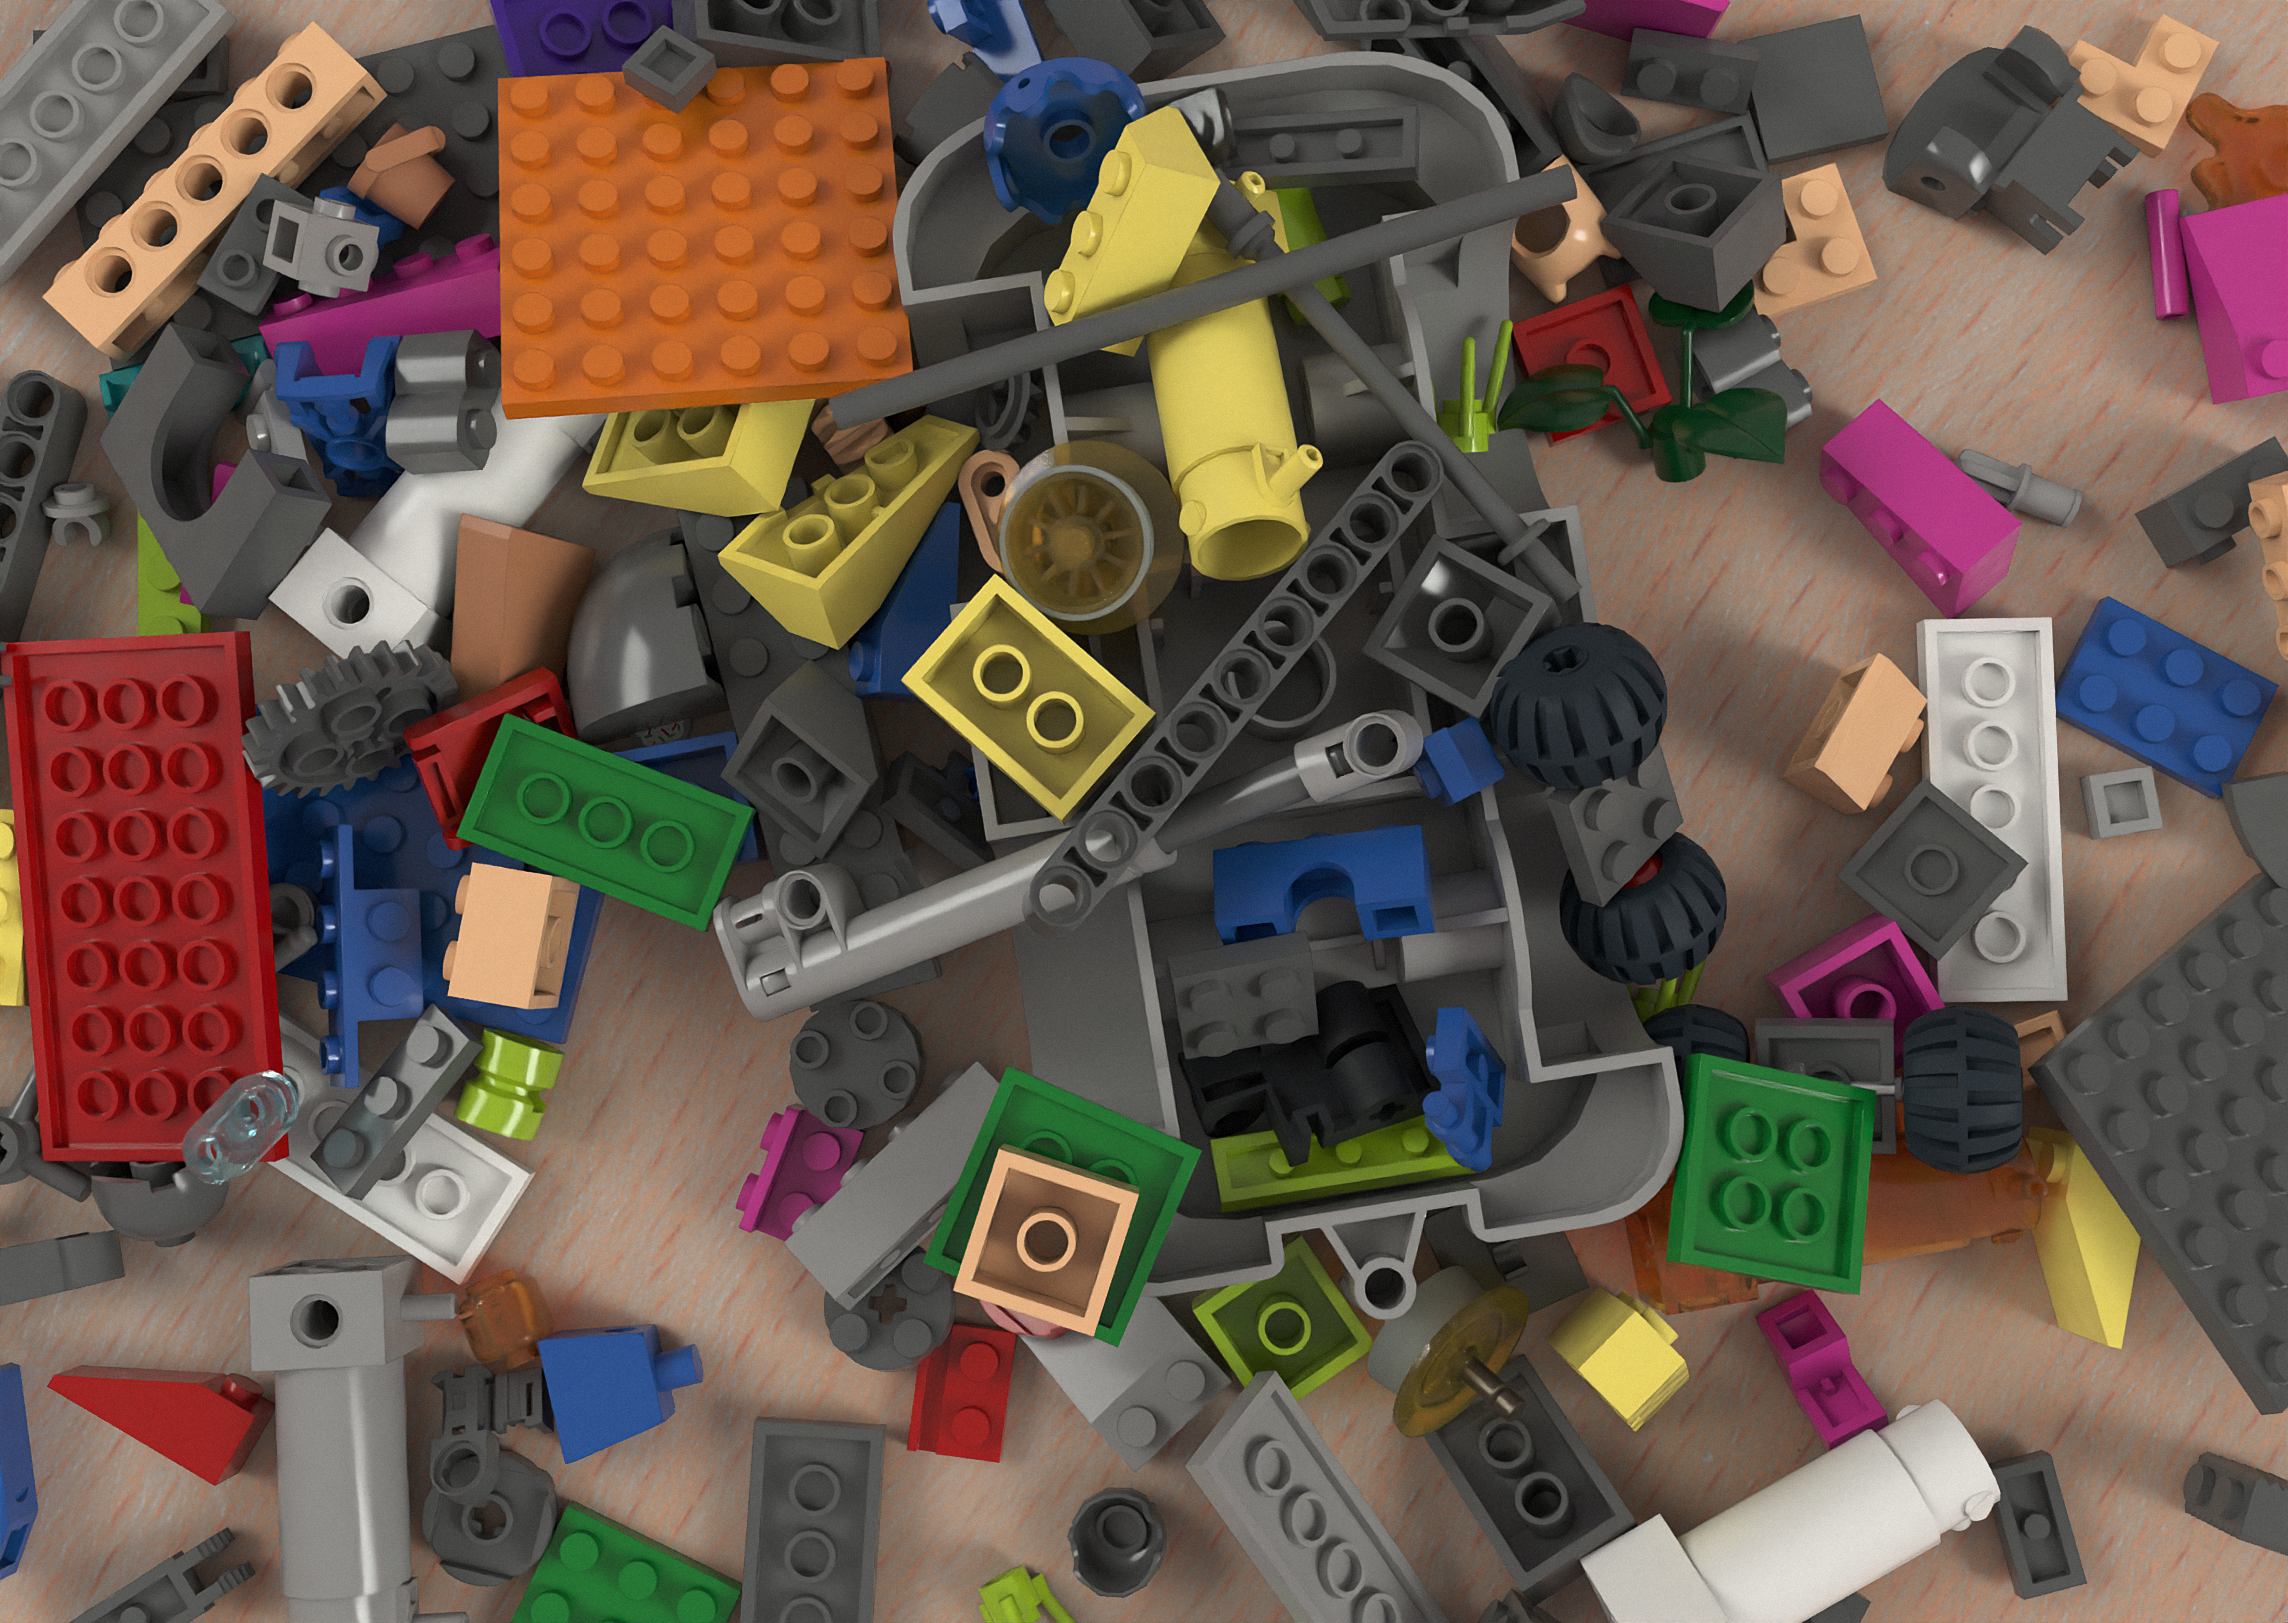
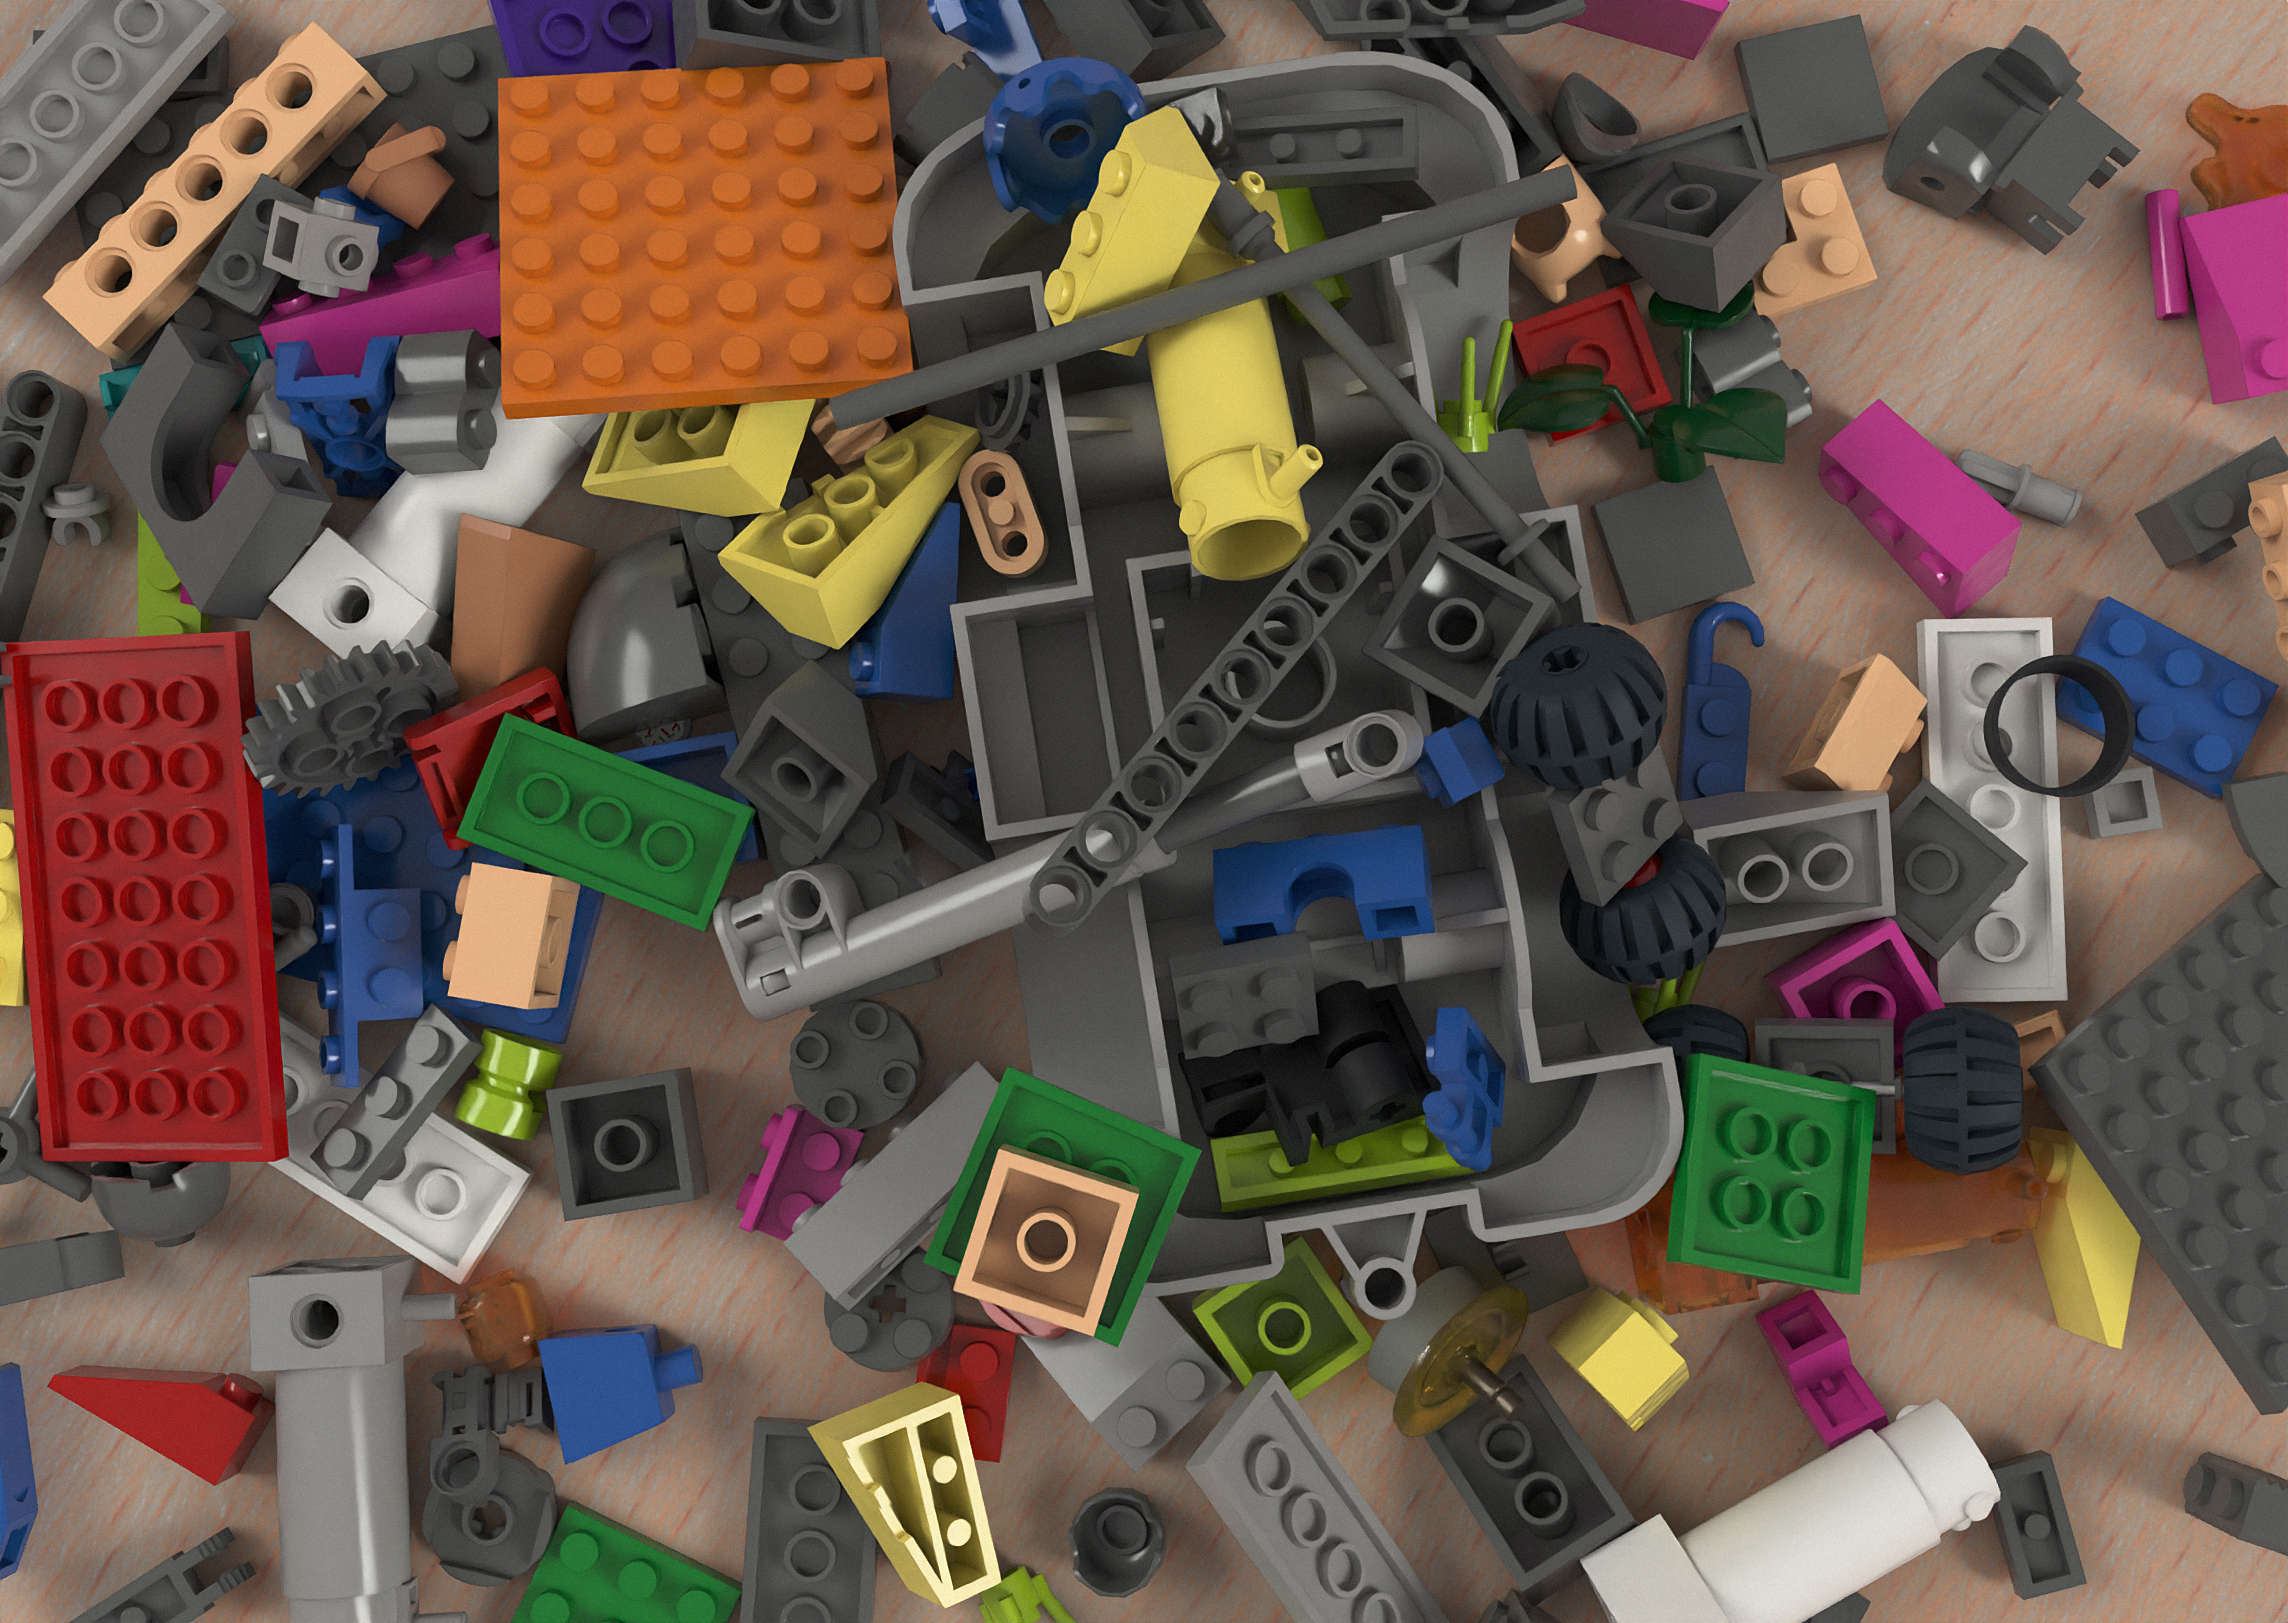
(238, 1133): clear light blue plate -> none
(627, 1144): none -> dark grey brick
(669, 69): dark grey plate -> none
(916, 1488): none -> light yellow wedge
(1029, 699): light yellow brick -> none
(1091, 536): clear yellow piece -> none
(1672, 546): none -> dark grey tile
(1690, 71): dark grey plate -> none
(1714, 710): none -> blue plate
(1796, 858): none -> light grey slope
(2116, 712): none -> black tyre
(2152, 93): light nougat plate -> none

